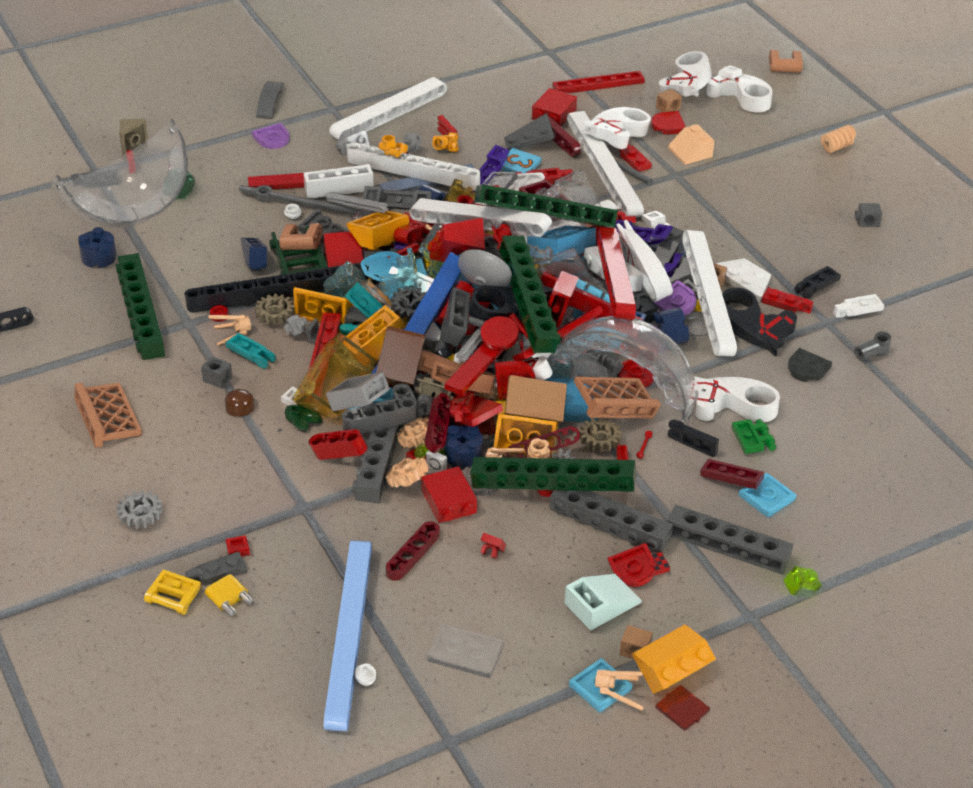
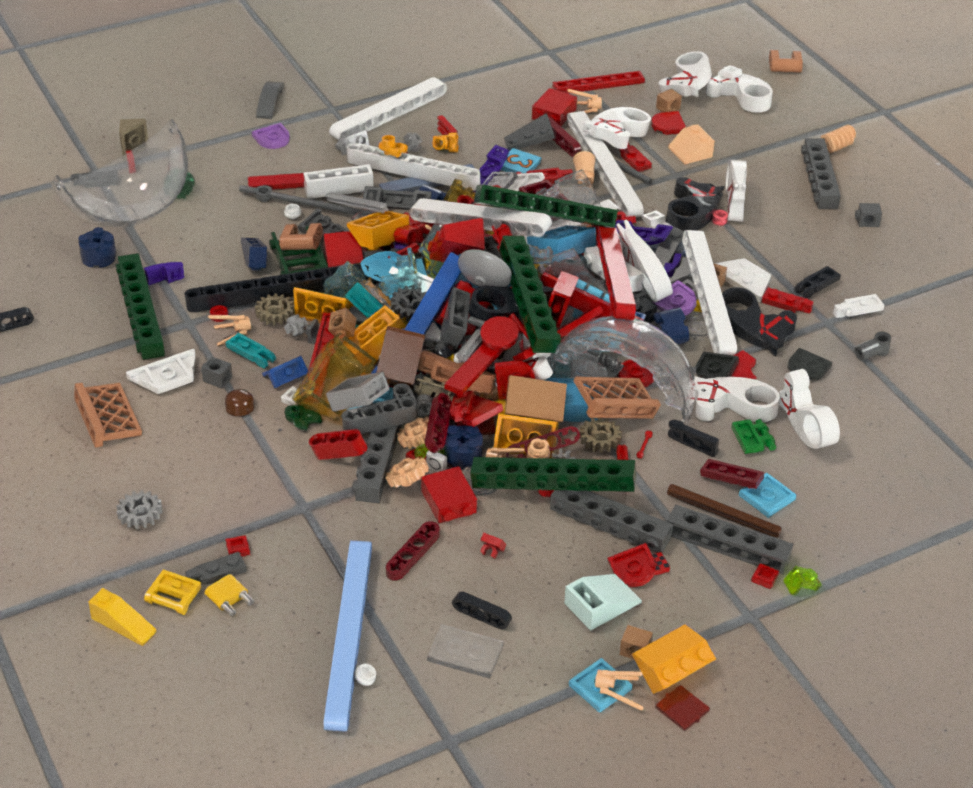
(120, 617): none -> yellow slope
(165, 271): none -> dark purple slope
(165, 373): none -> white wing
(287, 372): none -> blue panel
(342, 322): none -> medium nougat brick
(493, 615): none -> black beam
(585, 161): none -> light nougat plant
(593, 103): none -> light nougat plant
(695, 201): none -> black animal
(716, 365): none -> pearl dark grey tile
(720, 217): none -> coral bush
(724, 510): none -> reddish brown axle
(736, 189): none -> white animal
(744, 367): none -> red tile
(765, 576): none -> red tile
(813, 423): none -> white animal
(821, 173): none -> dark grey brick

